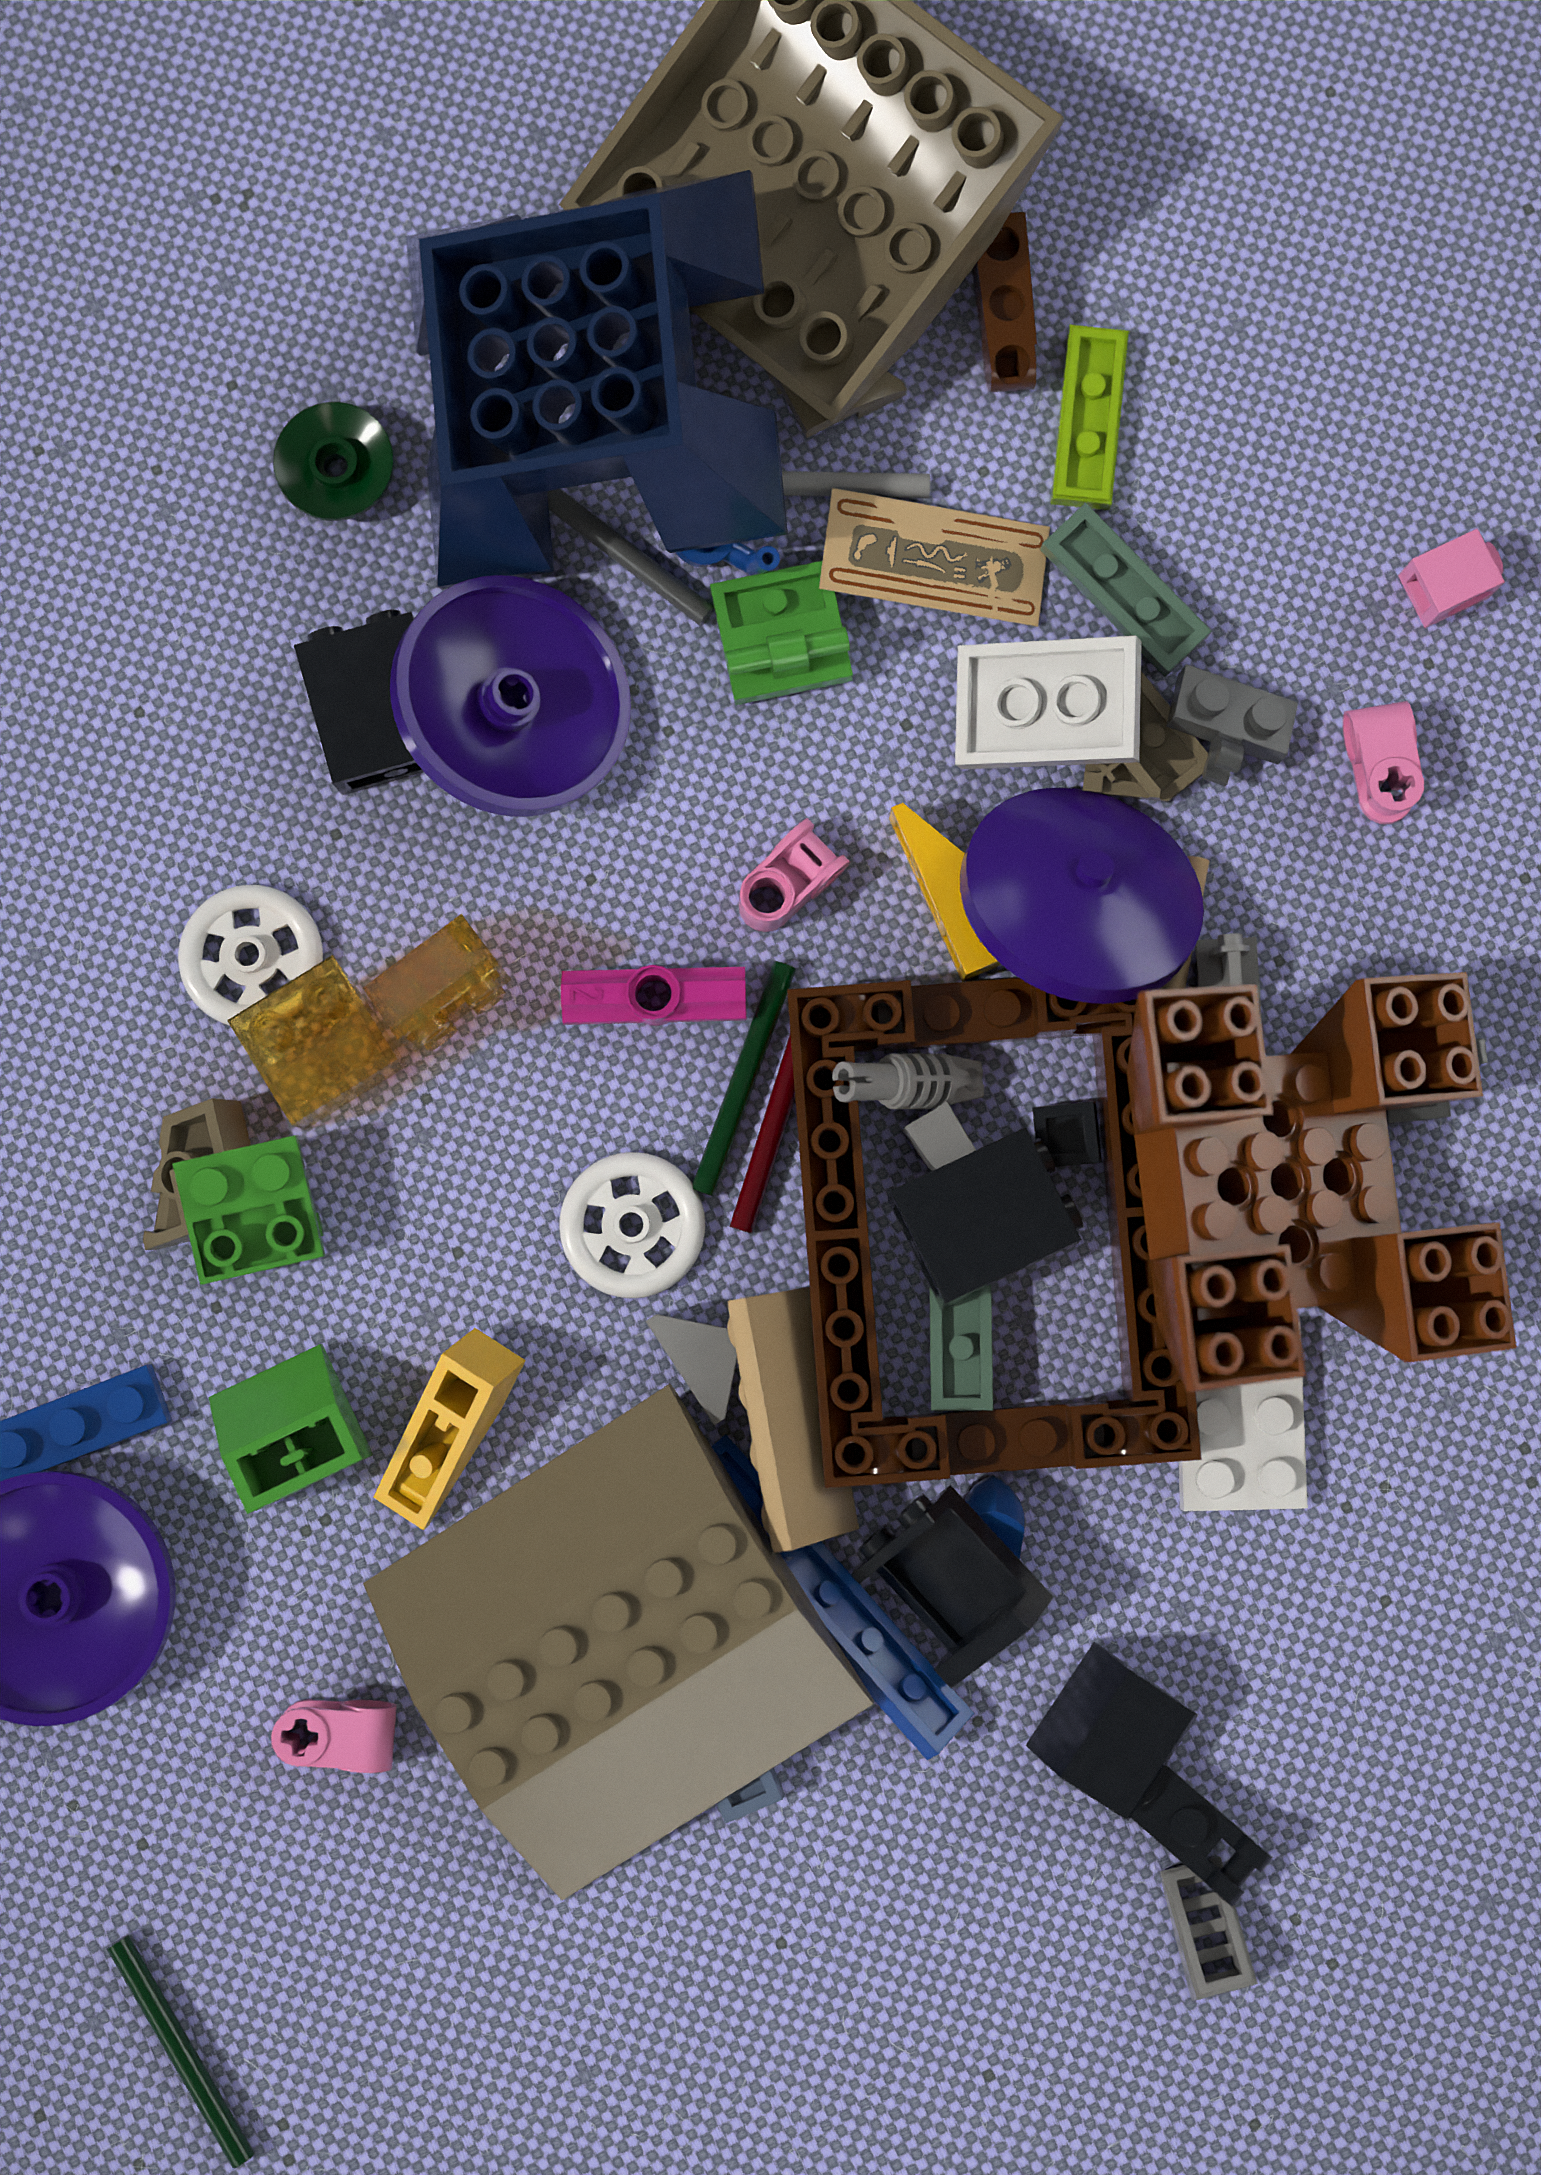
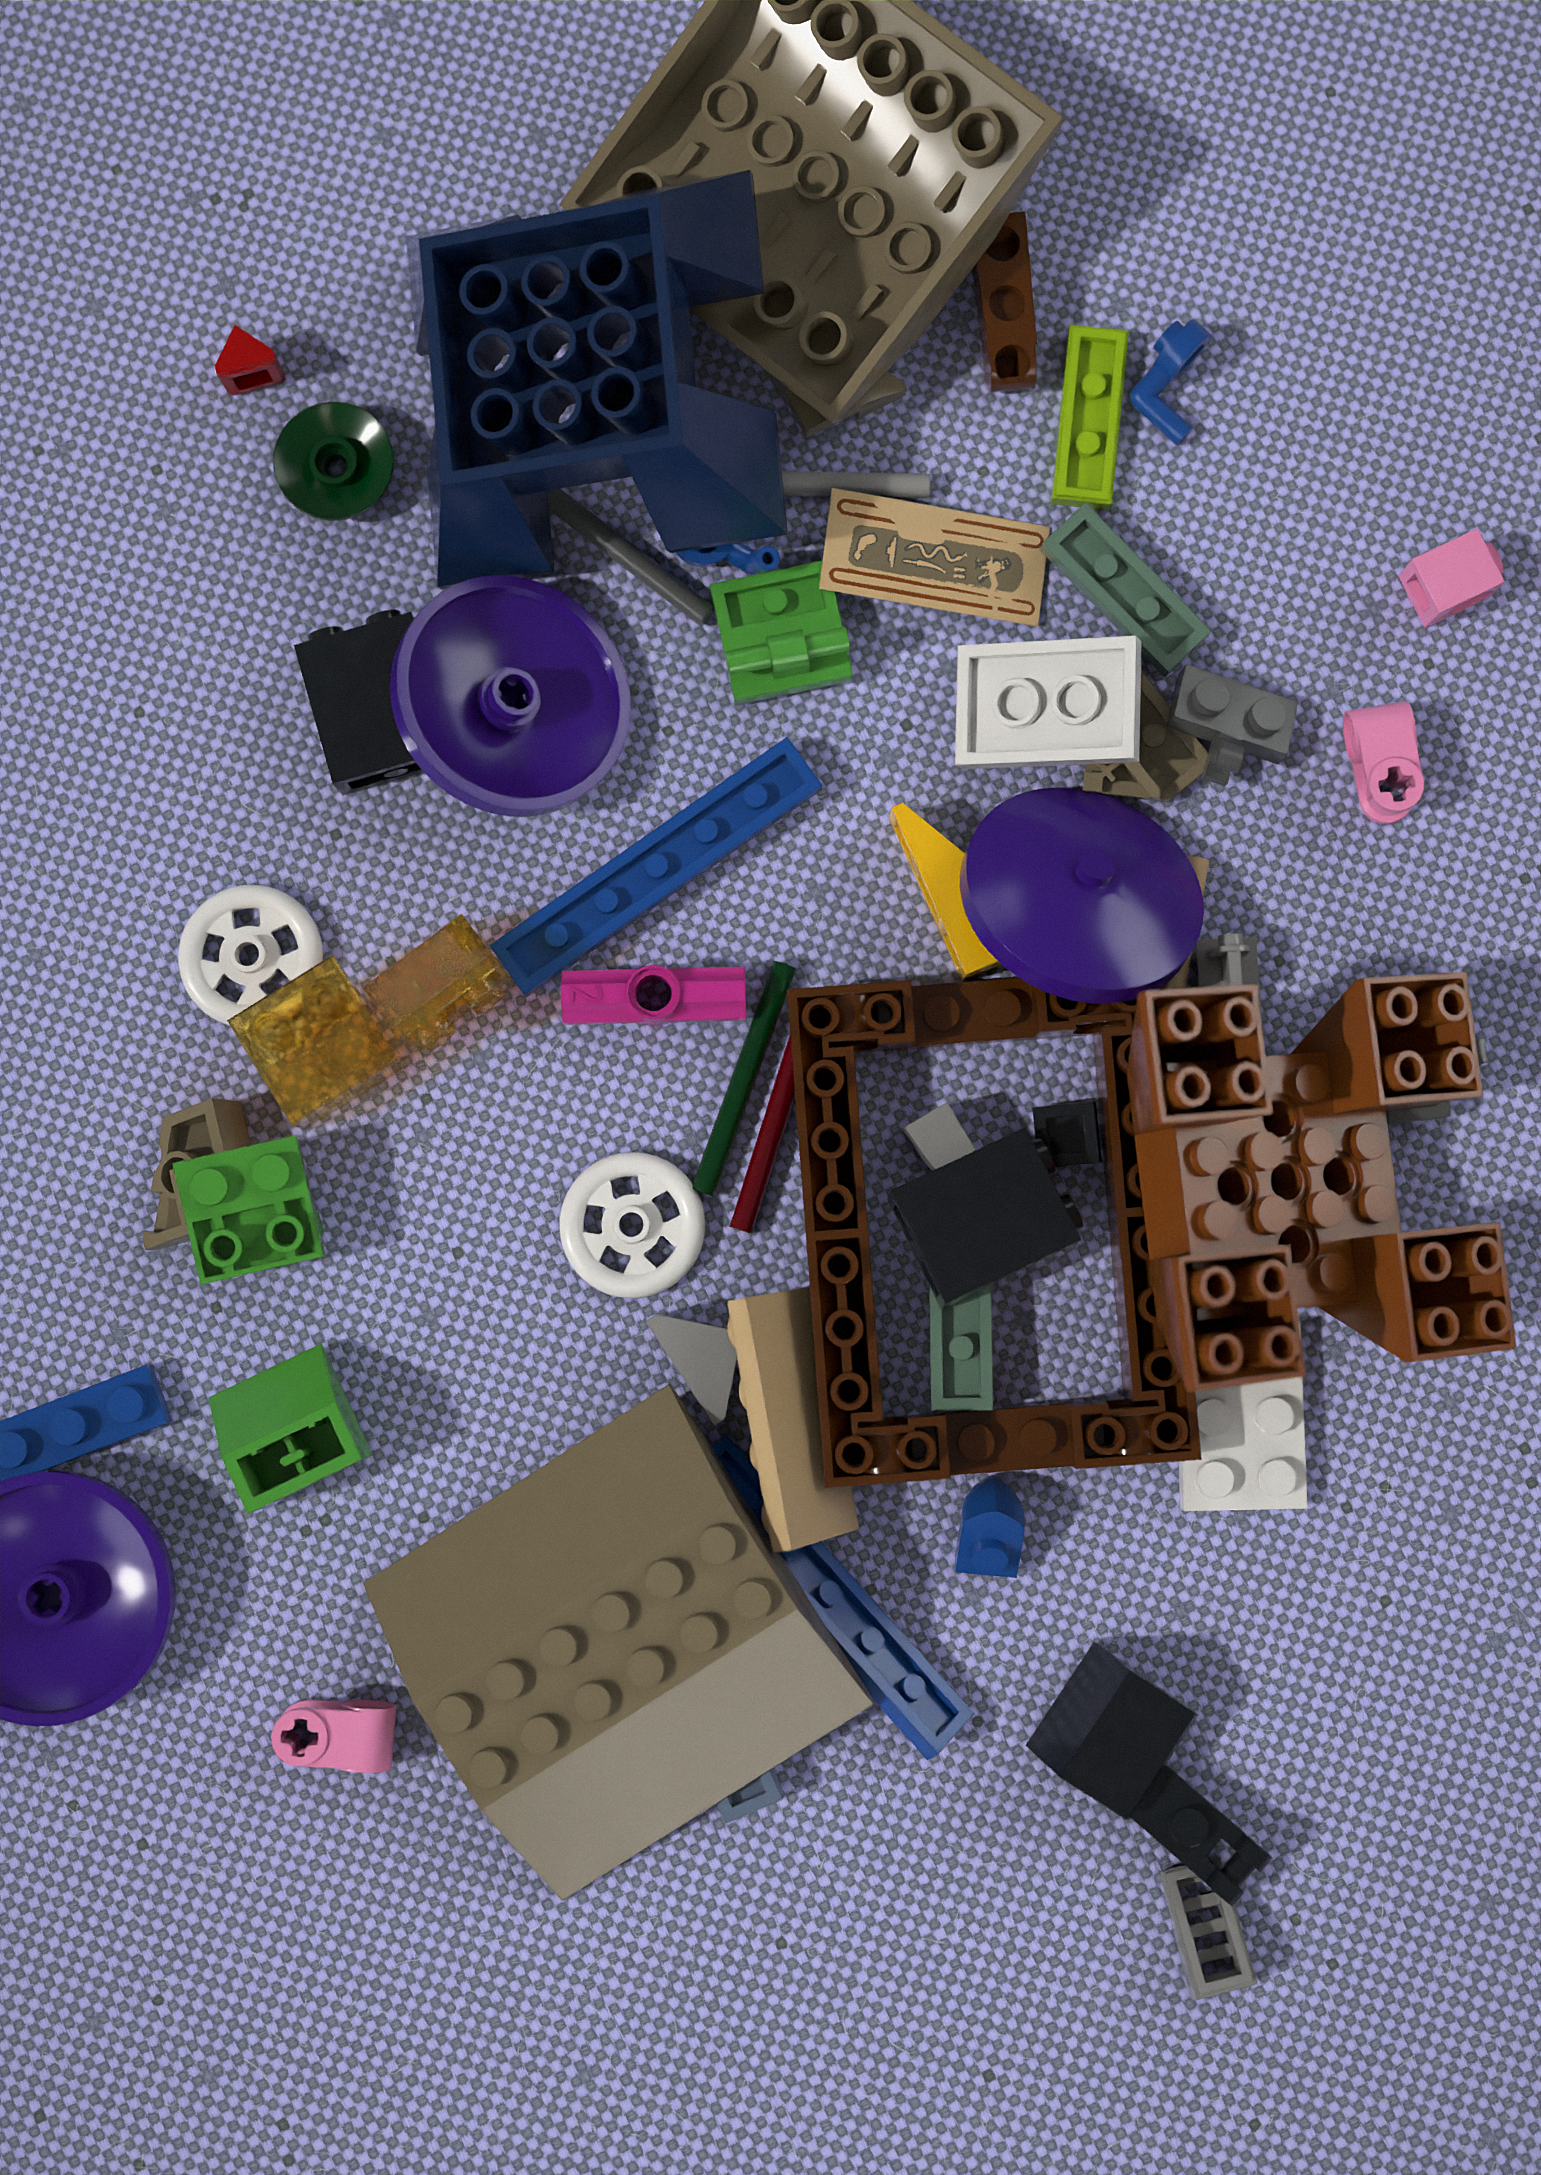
(180, 2051): dark green bar -> none
(247, 364): none -> red slope
(448, 1425): yellow slope -> none
(656, 867): none -> blue plate
(797, 869): bright pink piece -> none
(911, 1081): light grey hinge -> none
(956, 1580): black panel -> none
(1177, 351): none -> blue plate

